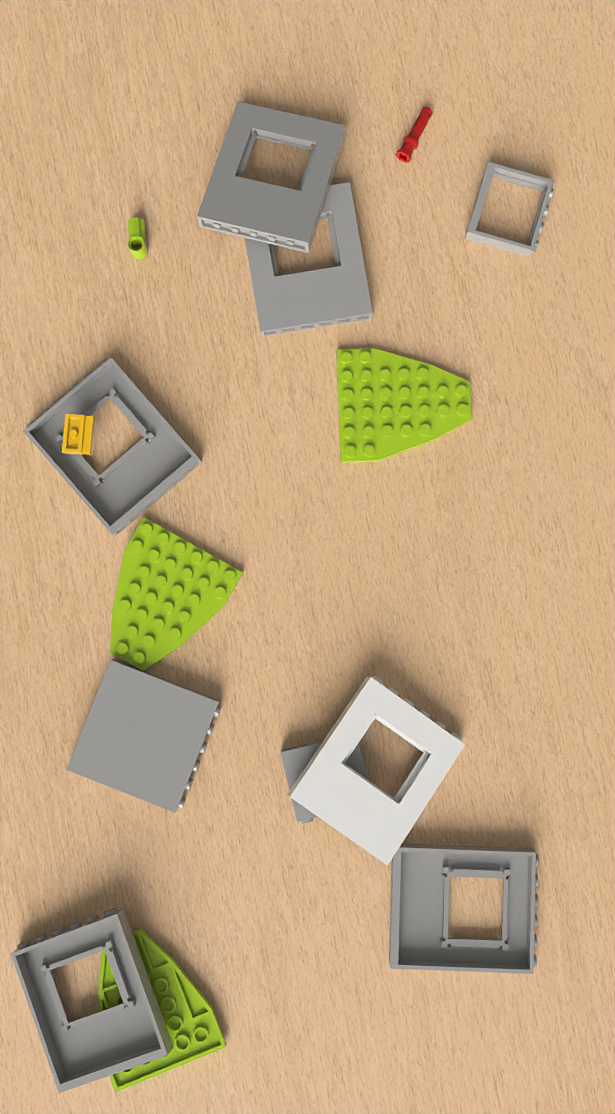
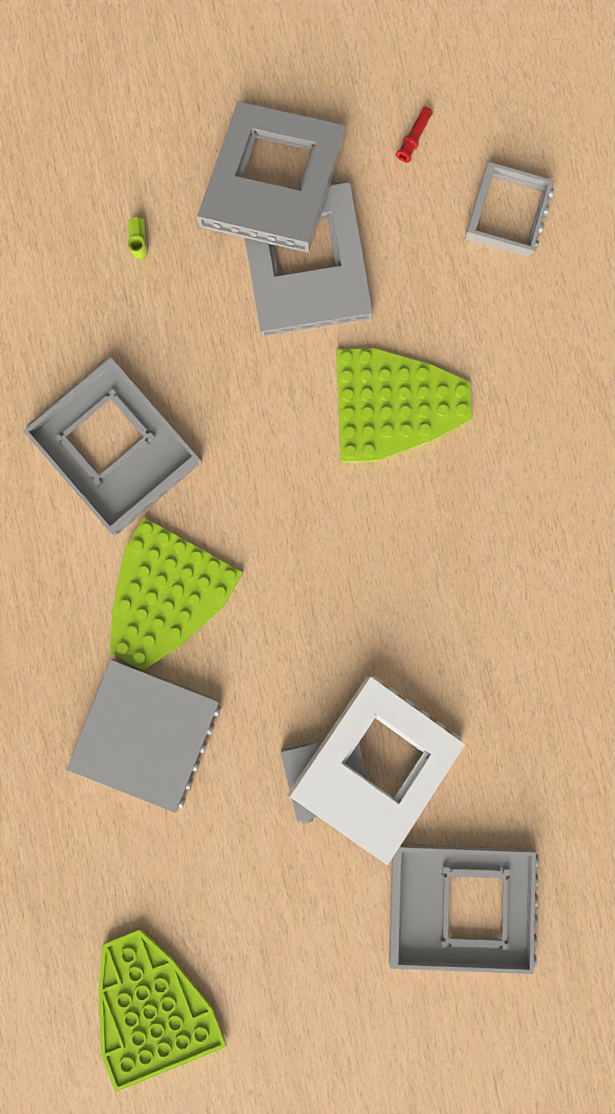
(78, 434): yellow plate -> none
(104, 1040): light grey panel -> none

